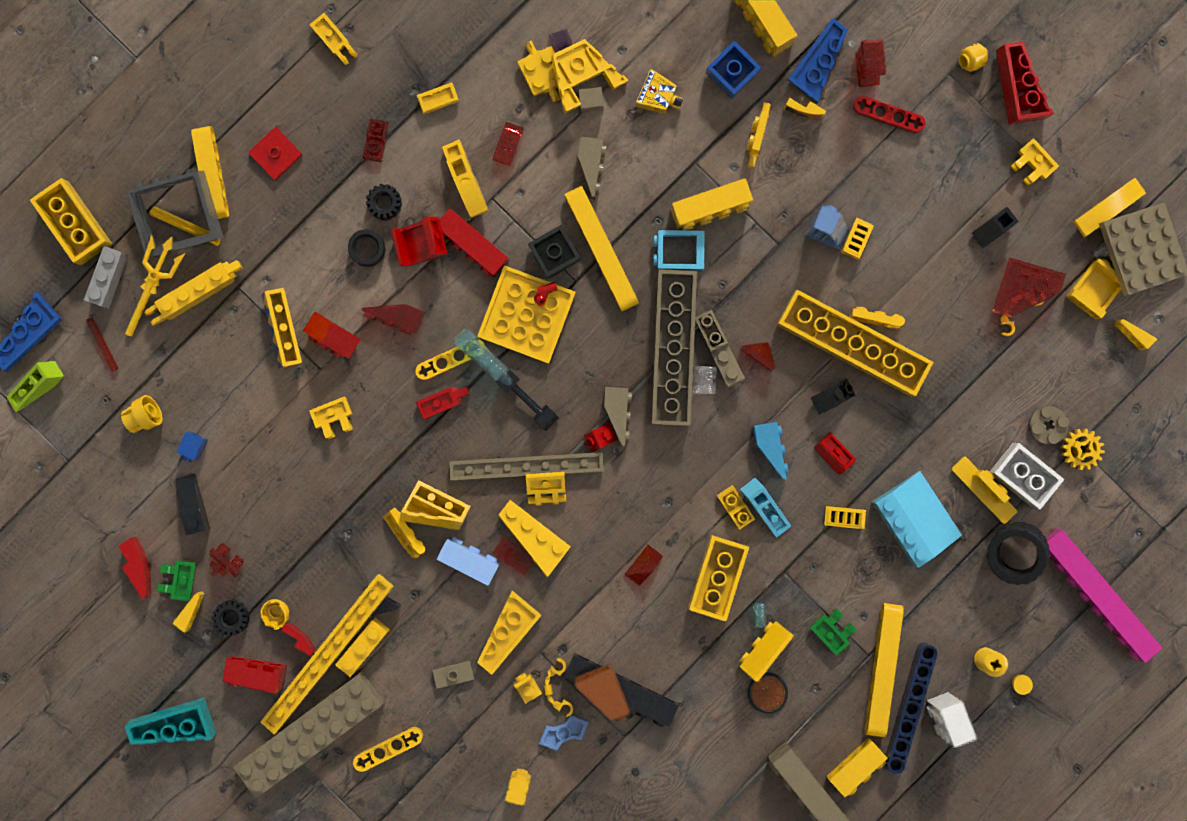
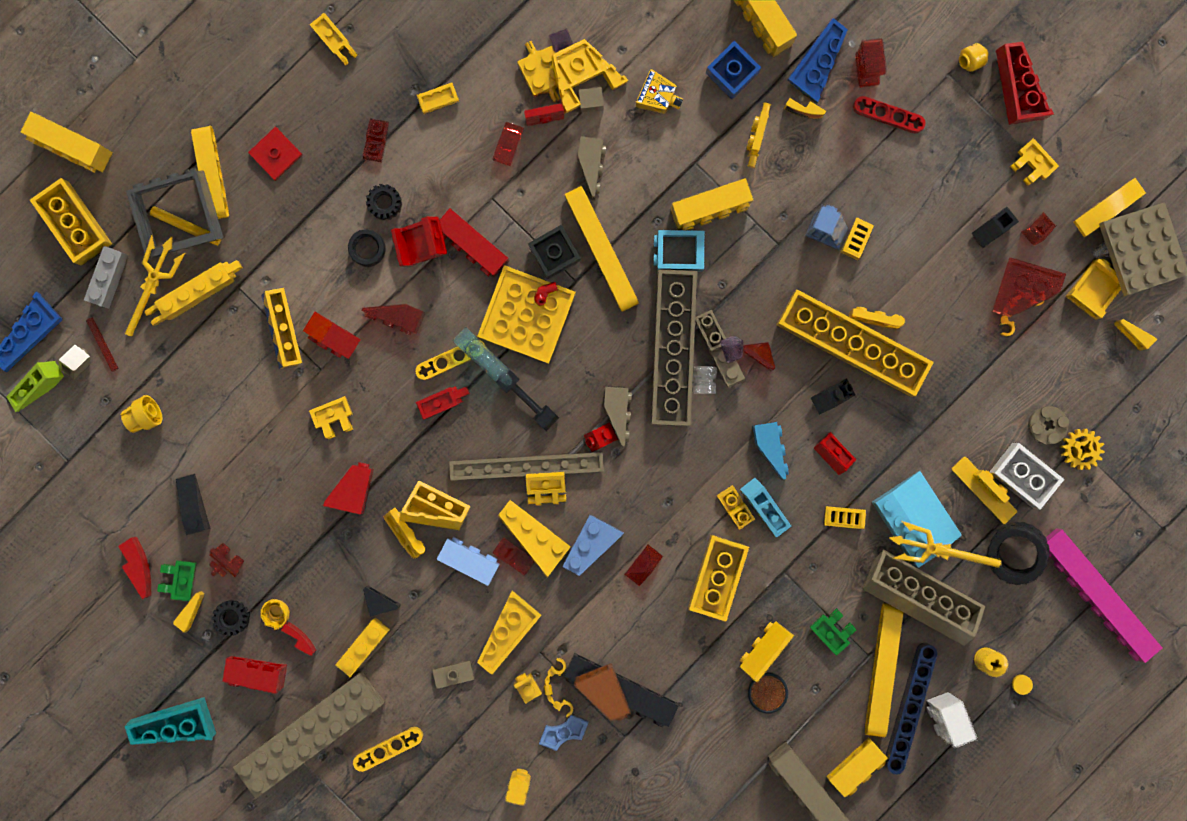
(65, 143): none -> yellow brick
(74, 361): none -> brick
(191, 446): blue brick -> none
(327, 654): yellow plate -> none
(352, 490): none -> red slope
(464, 178): yellow slope -> none
(544, 114): none -> red plate
(591, 544): none -> medium blue wedge
(732, 348): none -> clear purple slope
(759, 614): clear light blue pin -> none
(924, 598): none -> dark tan brick
(938, 549): none -> yellow piece
(1038, 229): none -> clear red slope

